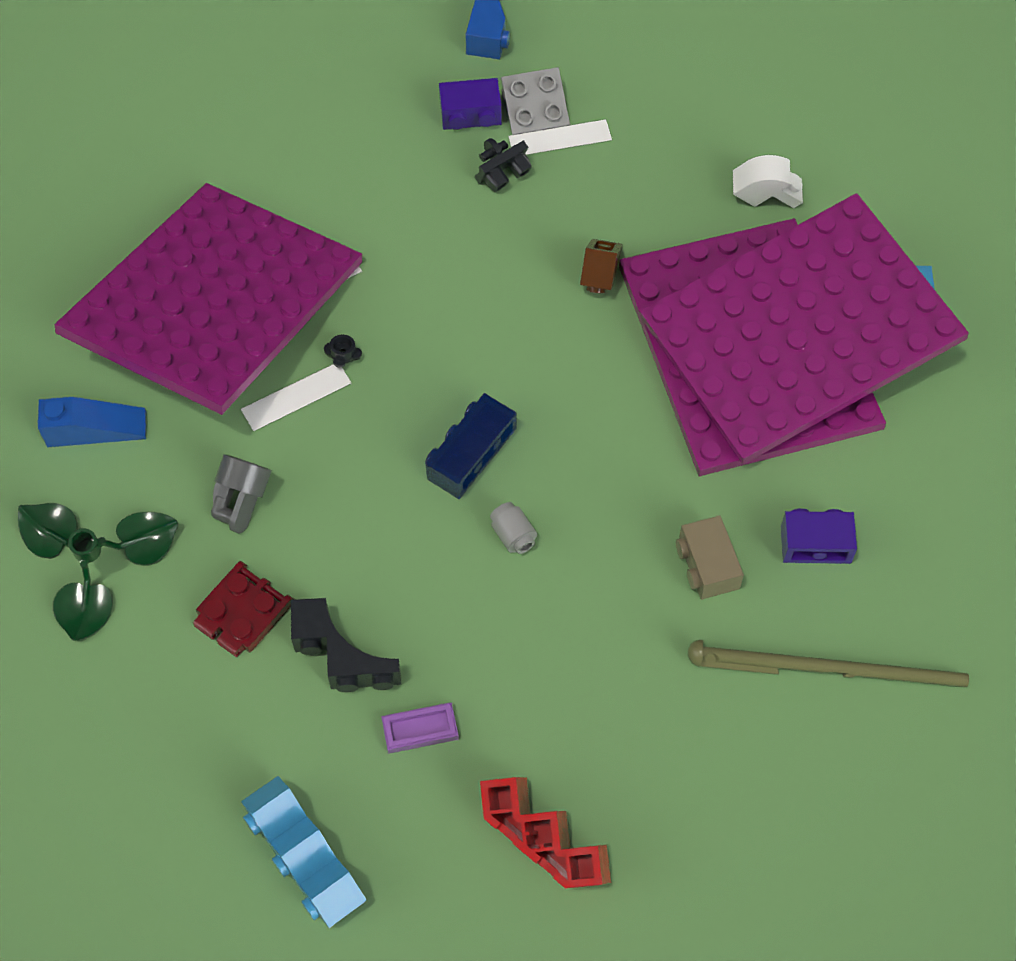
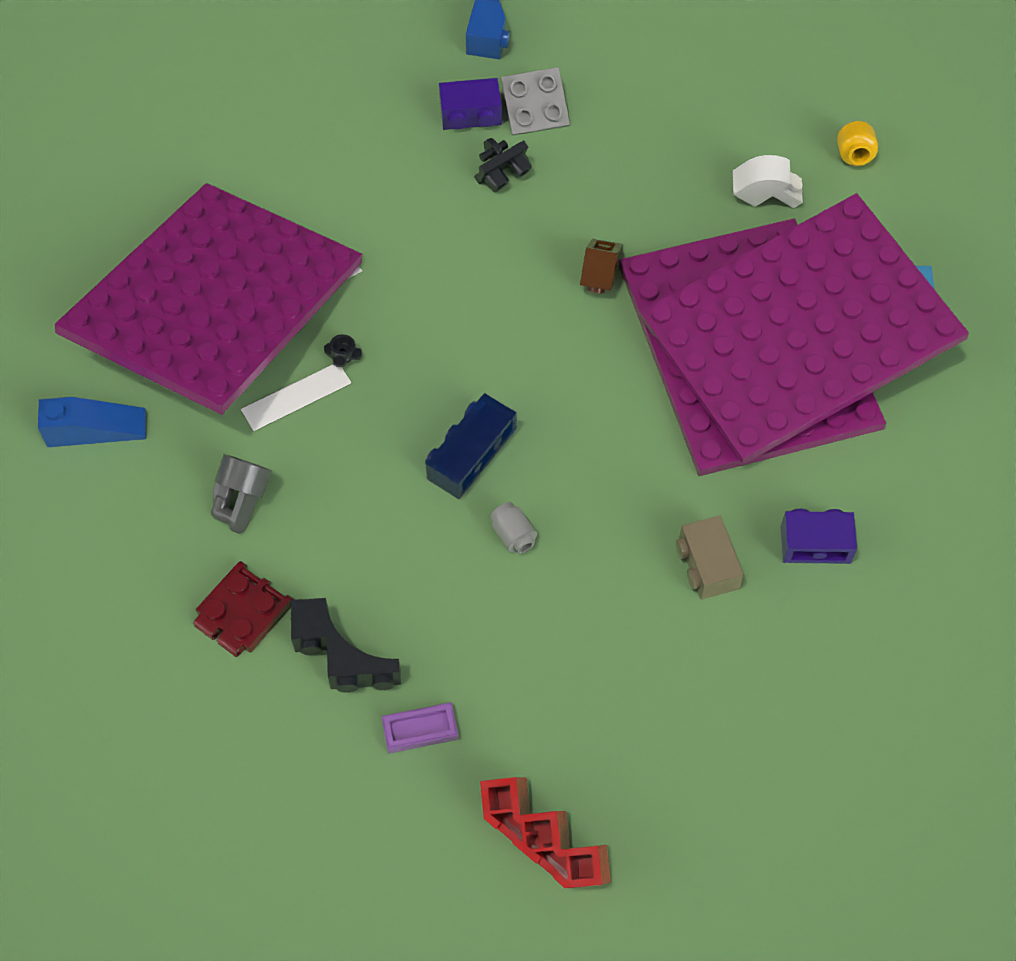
(86, 608): dark green plant -> none
(302, 852): dark azure brick -> none
(563, 136): white sticker -> none
(770, 662): olive bar -> none
(857, 143): none -> yellow head

